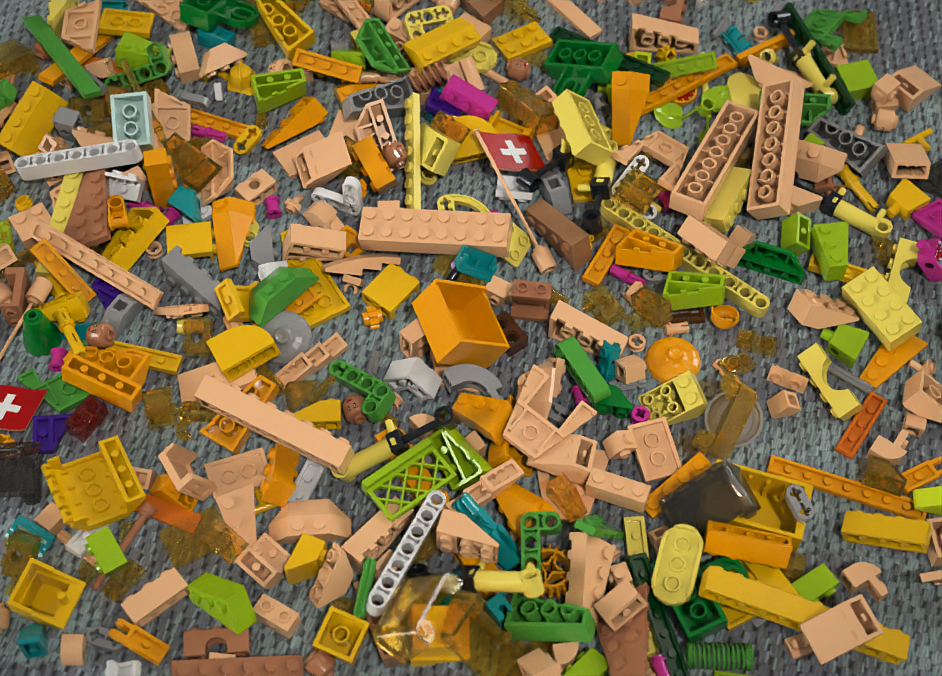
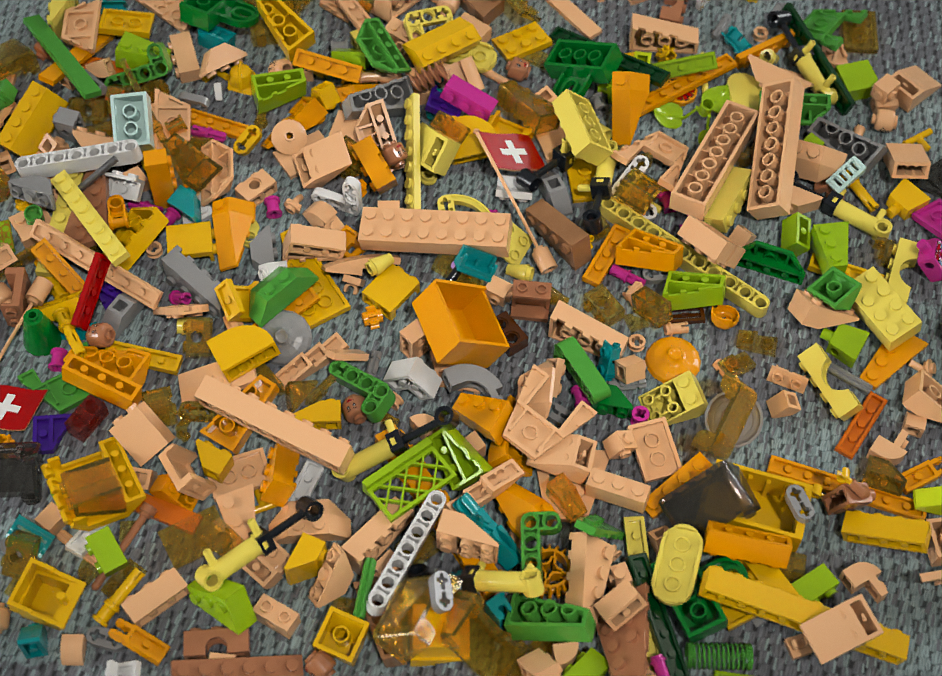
(33, 212): none -> bright green wheel
(34, 190): none -> light grey slope
(90, 218): none -> light yellow plate
(90, 291): none -> red tile
(93, 489): none -> clear yellow slope
(98, 173): none -> flat silver bar
(112, 604): none -> yellow pin
(141, 433): none -> light nougat brick
(176, 125): none -> clear yellow bush
(177, 297): none -> dark pink pin
(214, 461): none -> yellow slope
(259, 543): none -> light yellow piece
(285, 145): none -> light nougat dish
(326, 94): none -> yellow slope
(347, 355): none -> light nougat tile
(378, 264): none -> light yellow cone
(440, 592): none -> light grey beam
(520, 271): none -> light yellow cone
(836, 289): none -> bright green slope
(845, 497): none -> nougat torso
(855, 166): none -> light aqua slope

